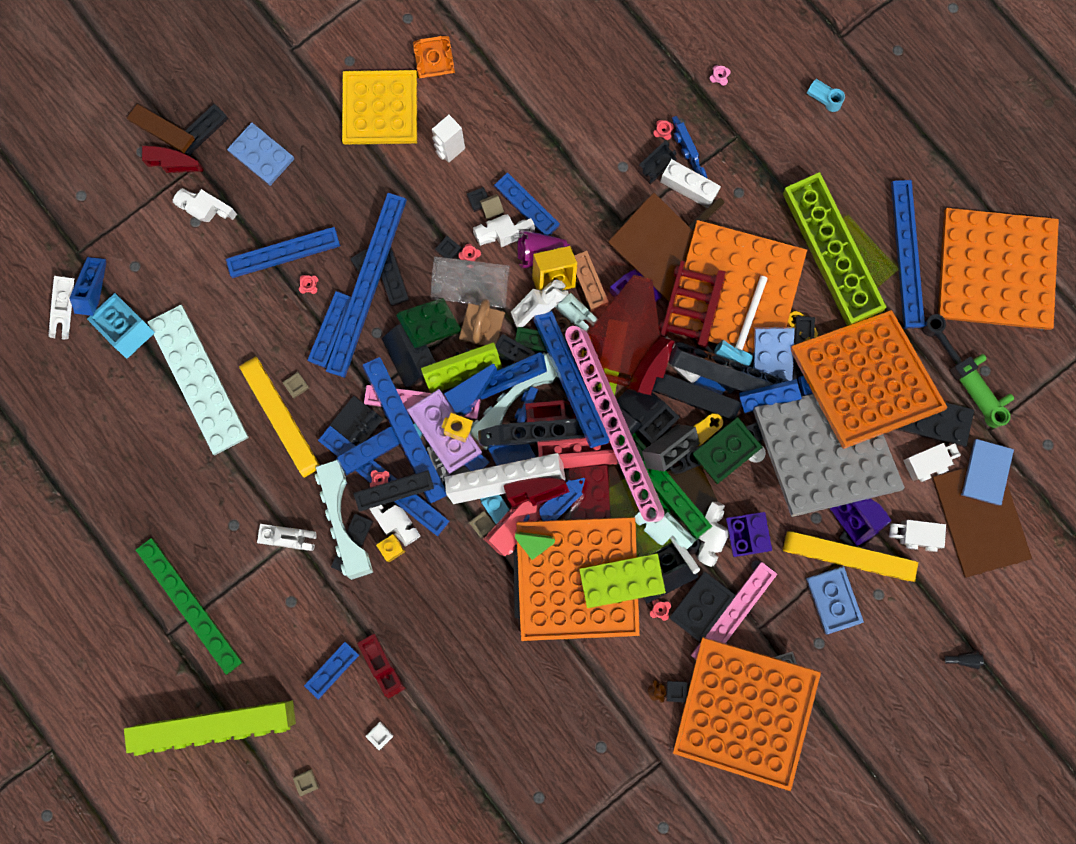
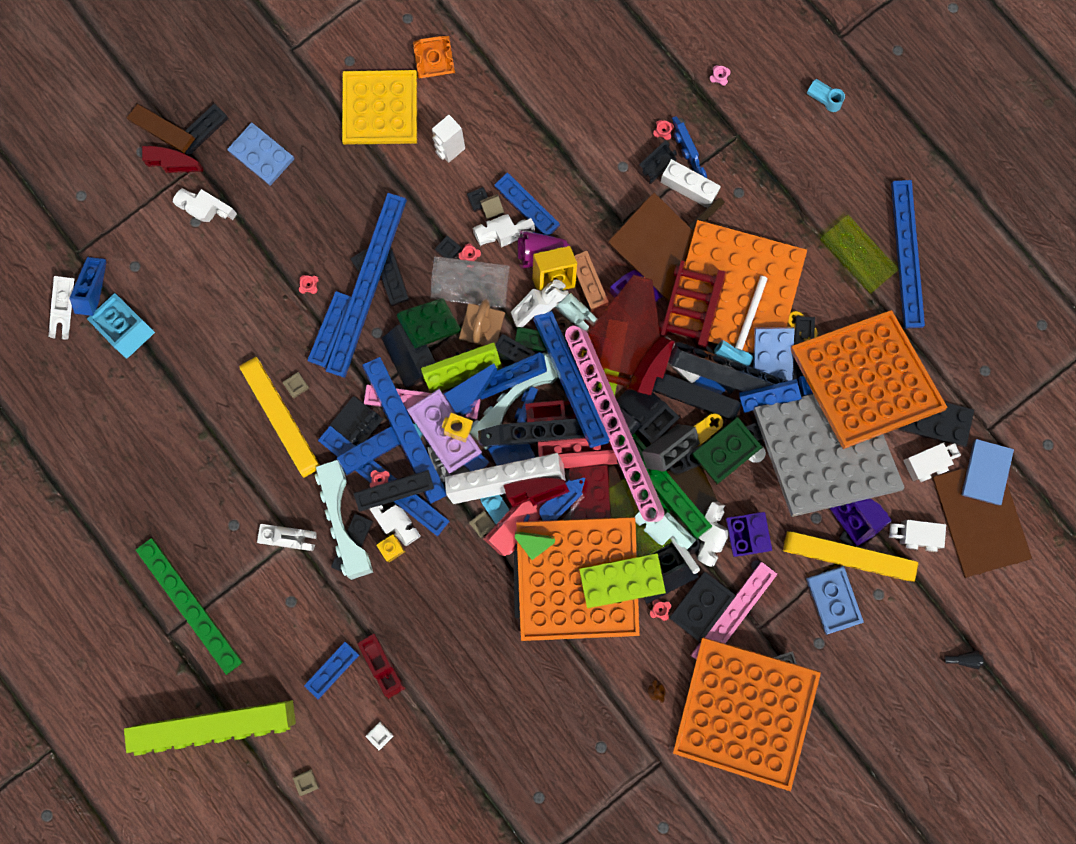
(198, 380): light aqua plate -> none
(283, 252): blue plate -> none
(676, 691): black plate -> none
(834, 249): lime brick -> none
(970, 378): bright green piece -> none
(998, 268): orange plate -> none

